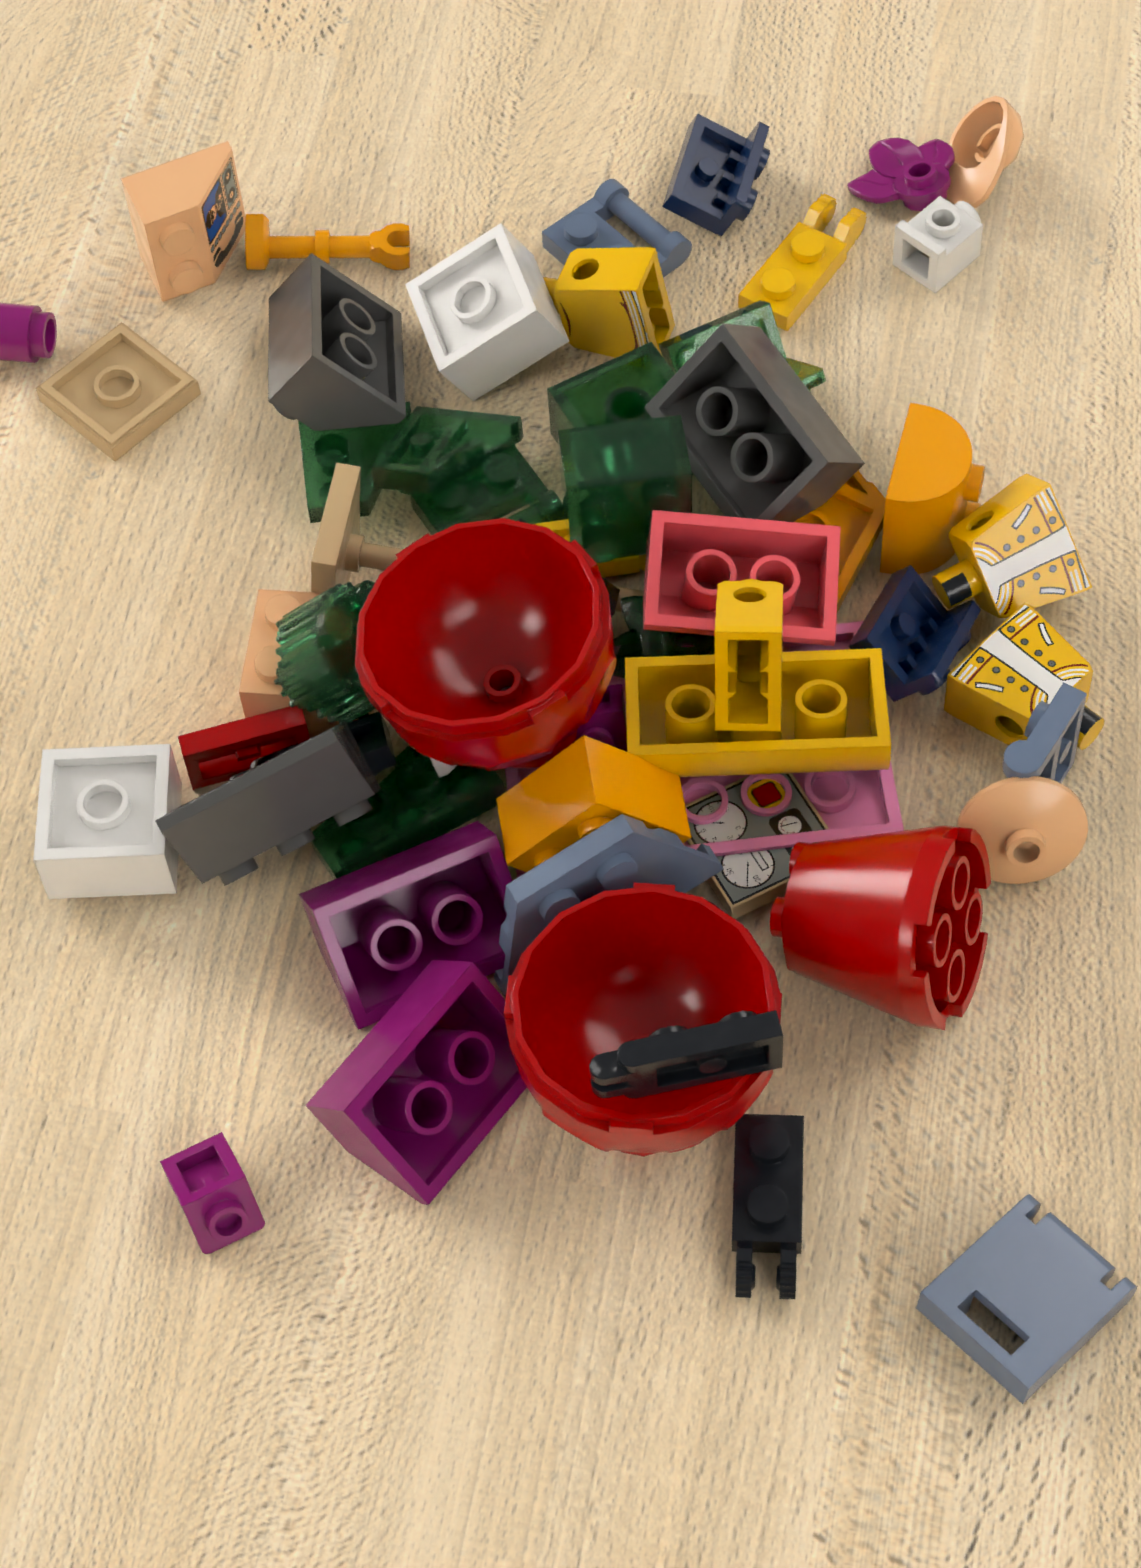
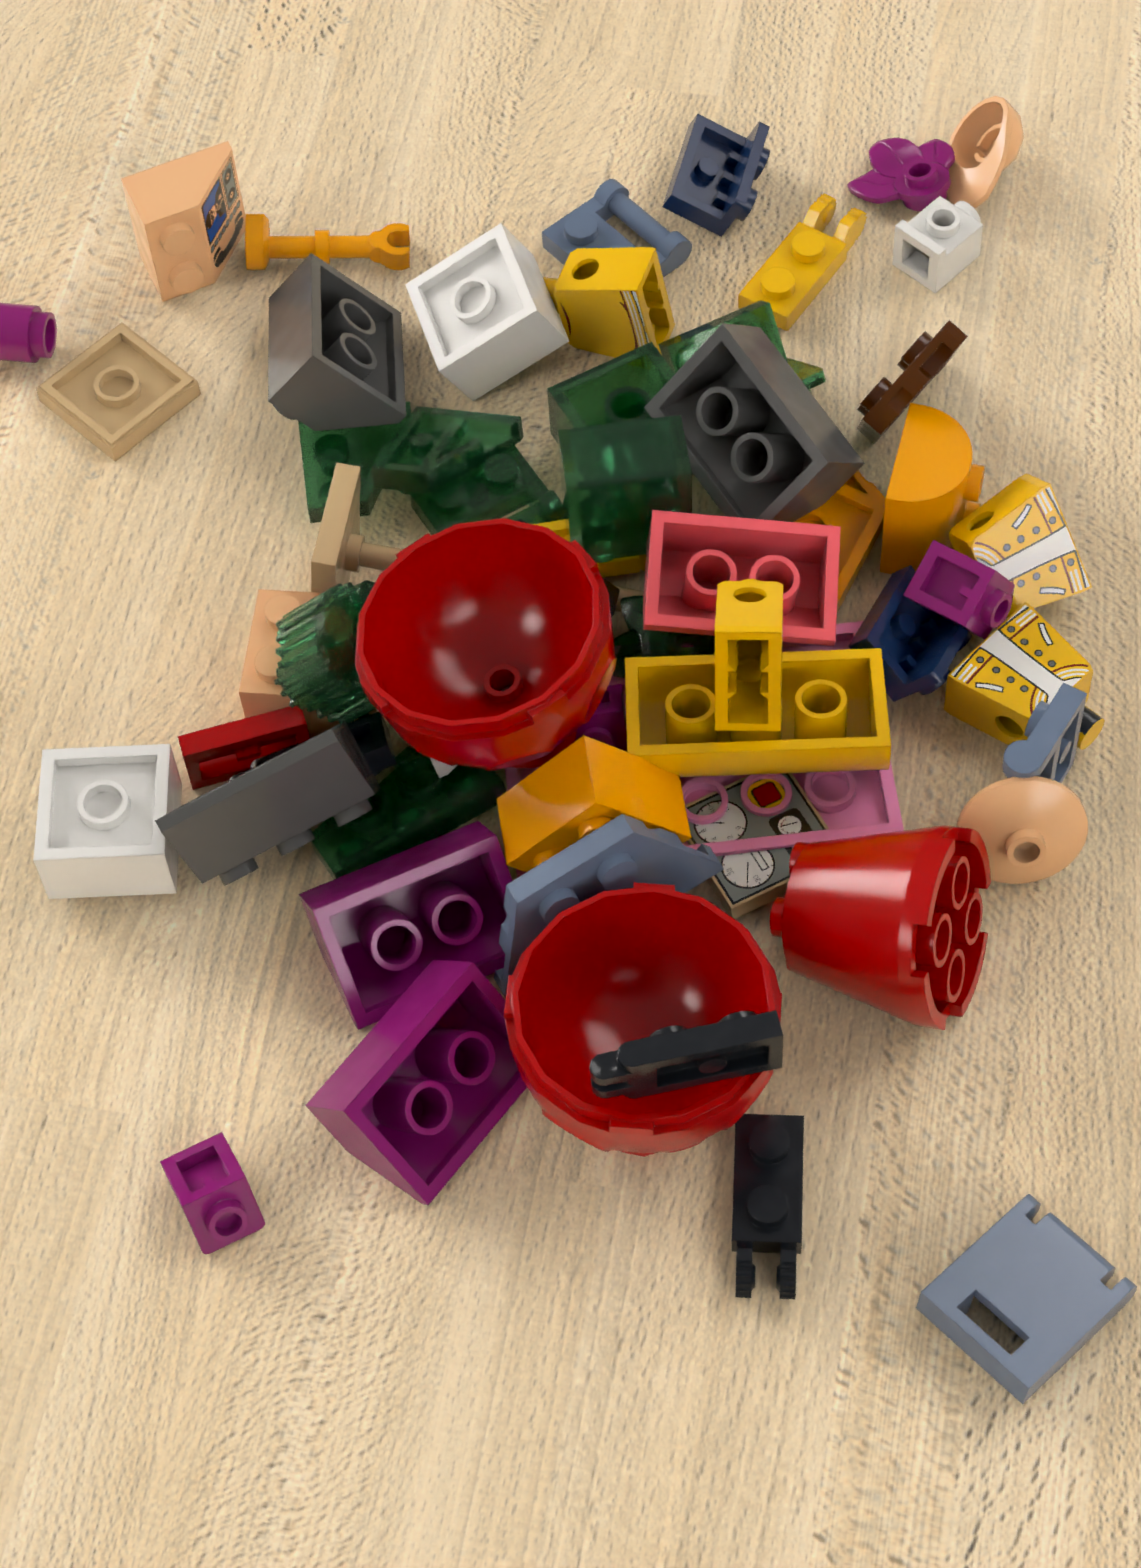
(920, 366): none -> reddish brown wing
(961, 590): none -> magenta bracket

